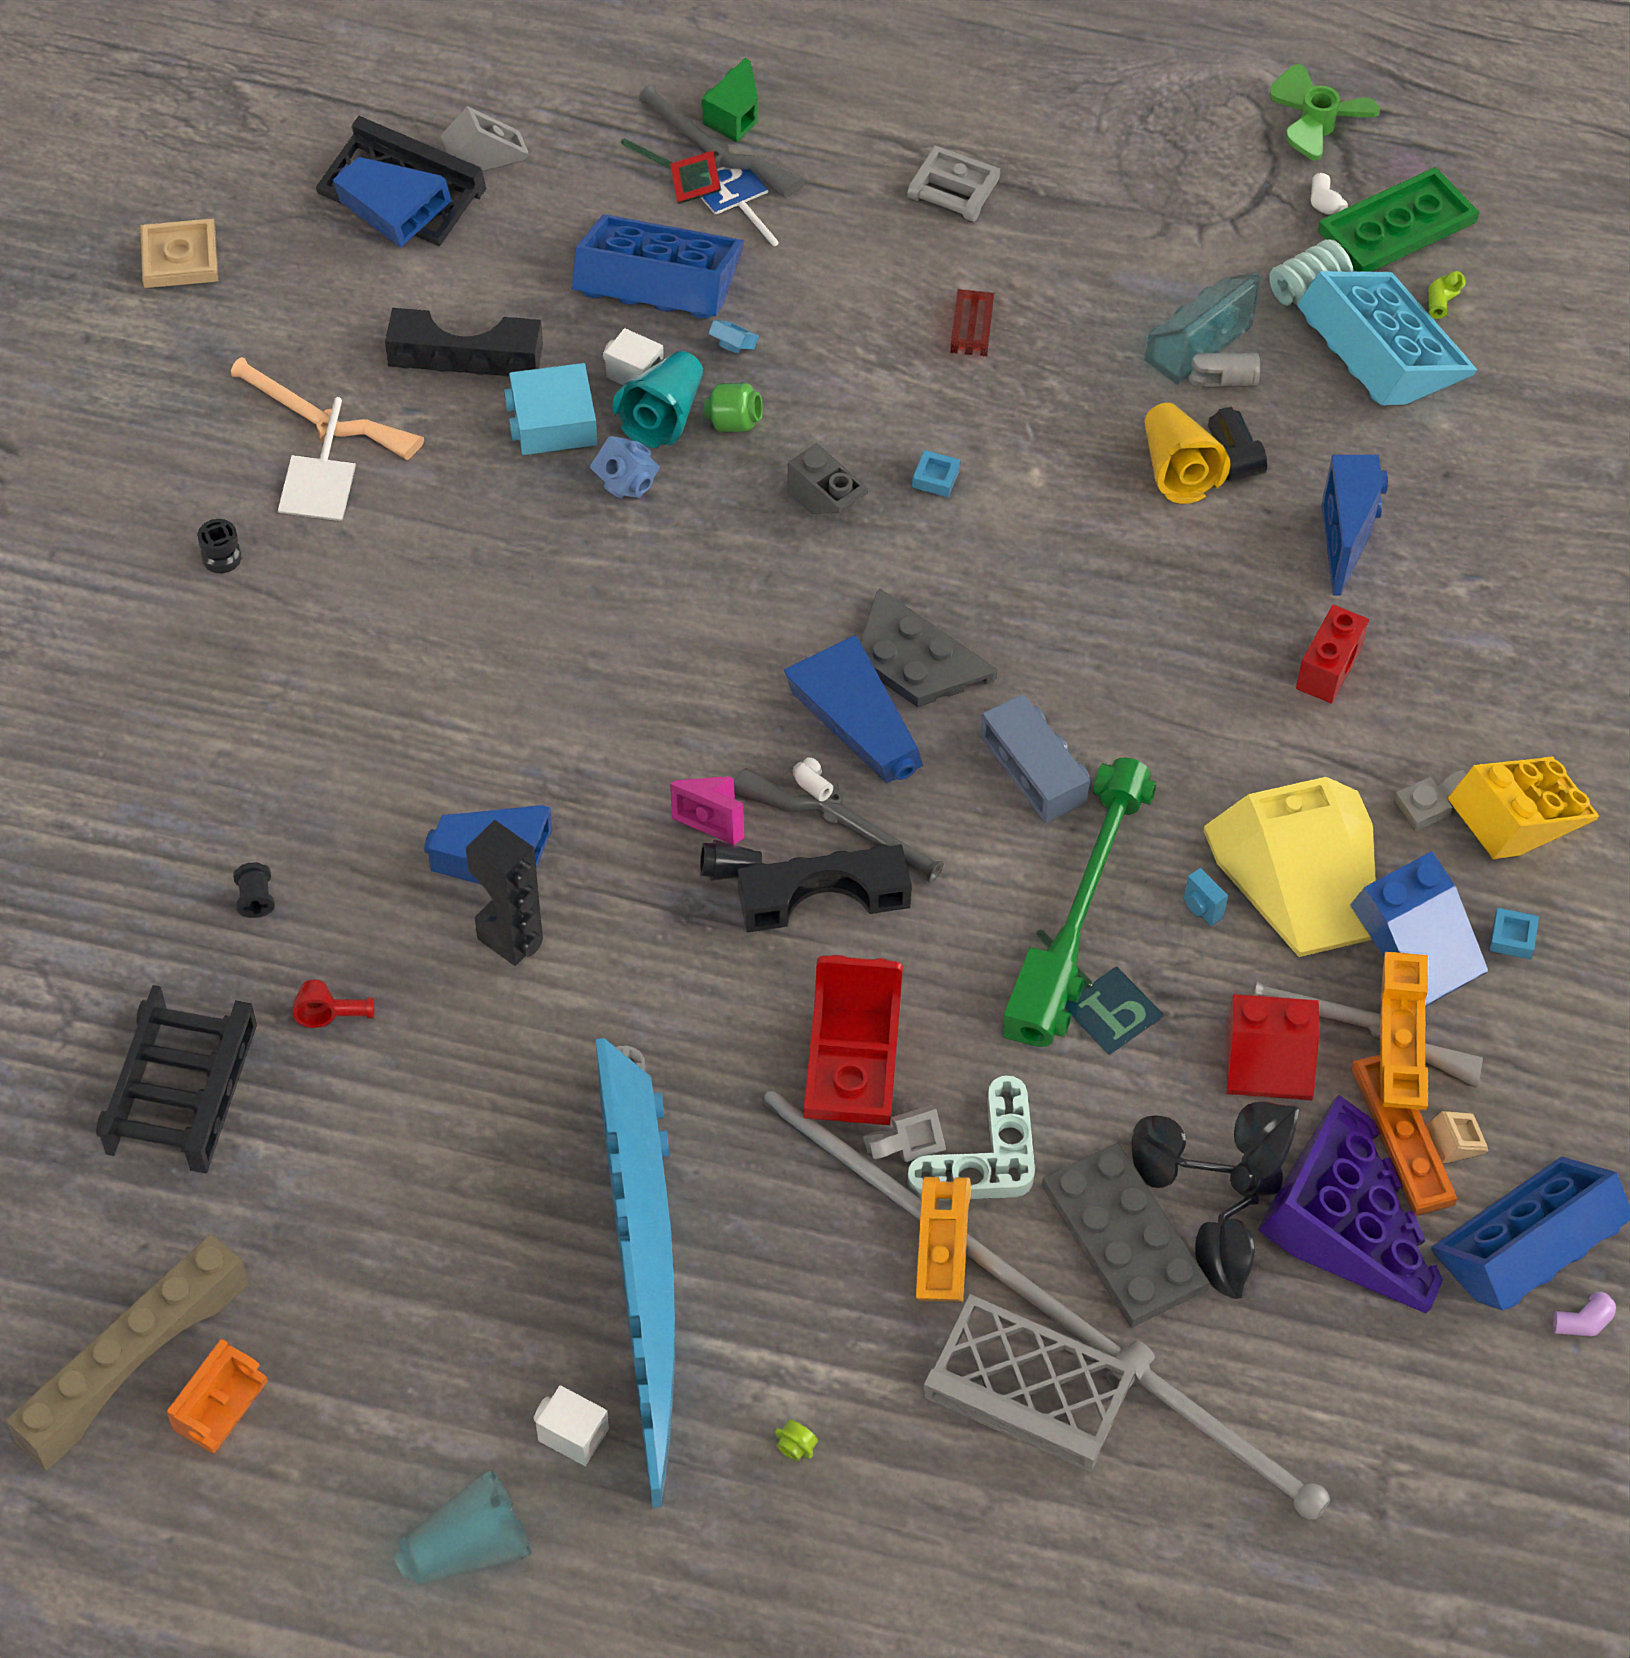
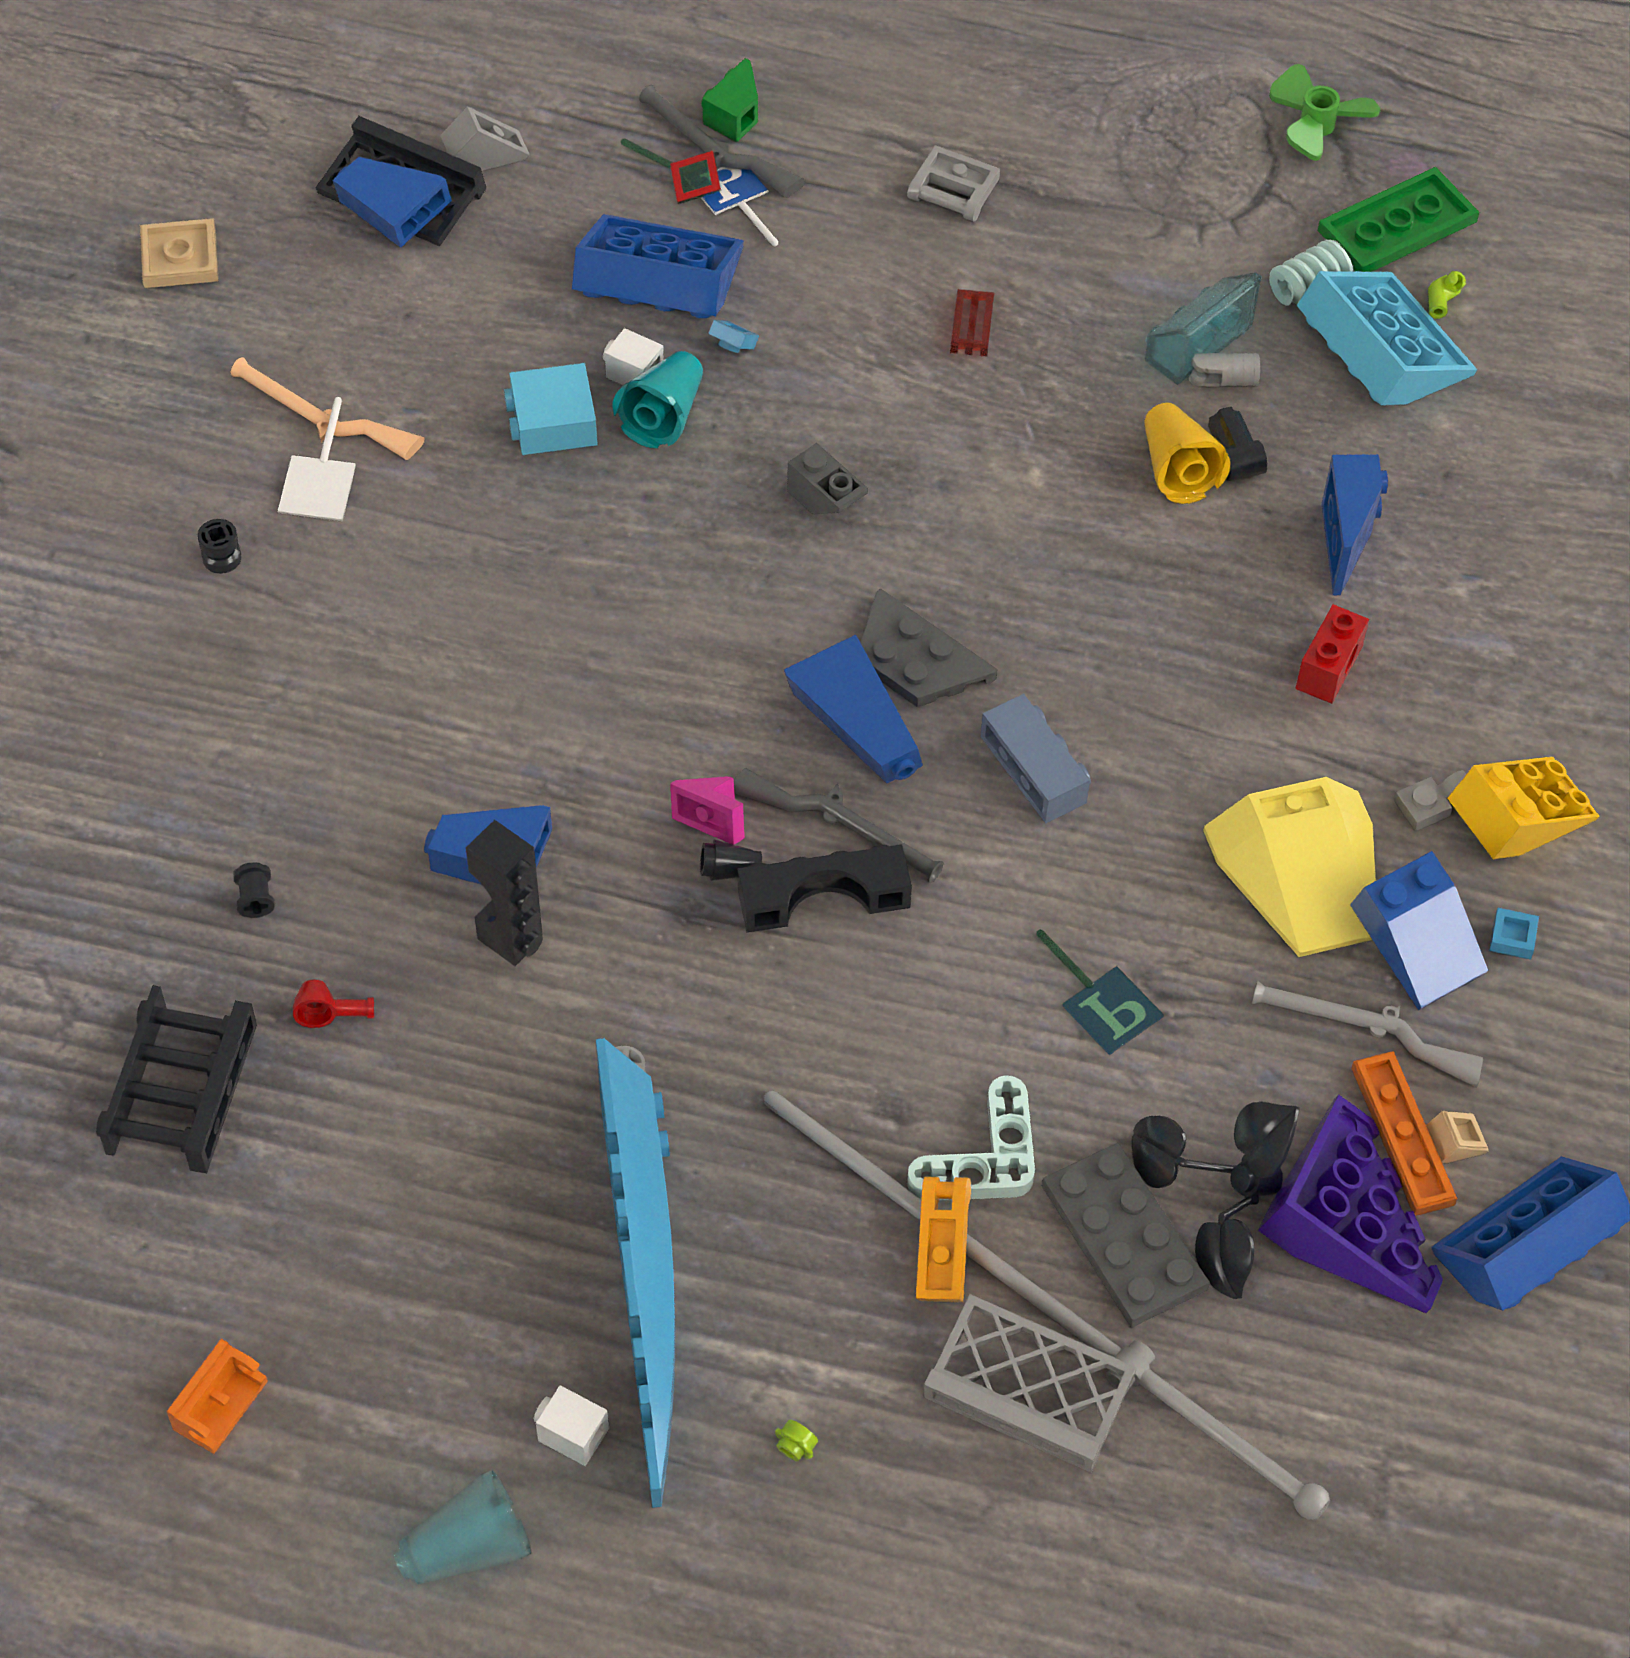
(70, 1401): dark tan arch -> none
(419, 343): black arch -> none
(625, 467): medium blue brick -> none
(733, 407): bright green head -> none
(808, 777): white arm -> none
(853, 1040): red bracket -> none
(914, 1136): light grey plate -> none
(936, 473): dark azure plate -> none
(1050, 976): green bar -> none
(1205, 897): dark azure plate -> none
(1272, 1047): red slope -> none
(1323, 198): white arm -> none
(1403, 1031): light orange slope -> none
(1589, 1320): lavender arm -> none

